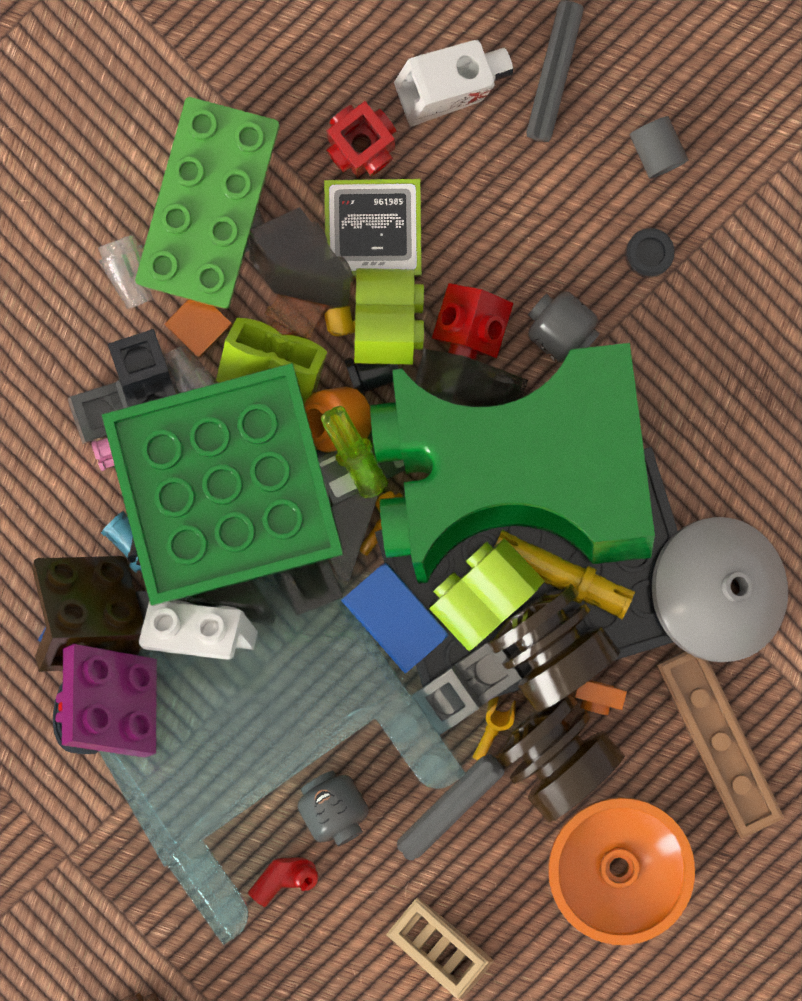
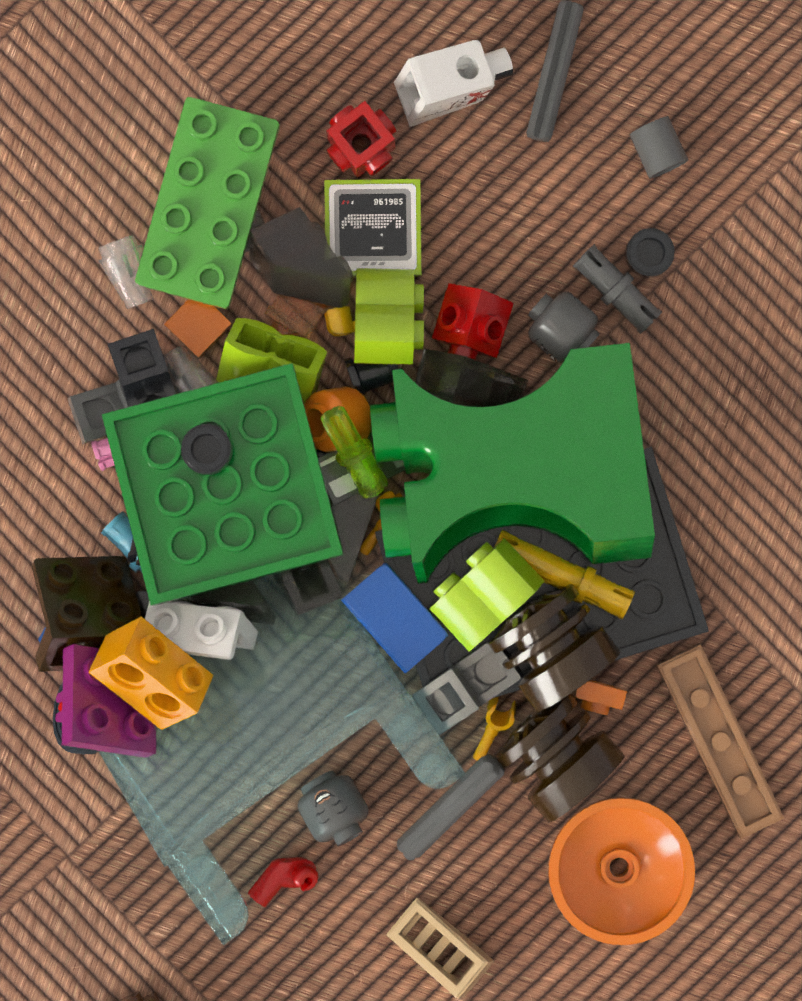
(151, 673): none -> light orange brick
(206, 449): none -> black tile
(617, 289): none -> dark grey pin
(696, 595): light grey dish -> none

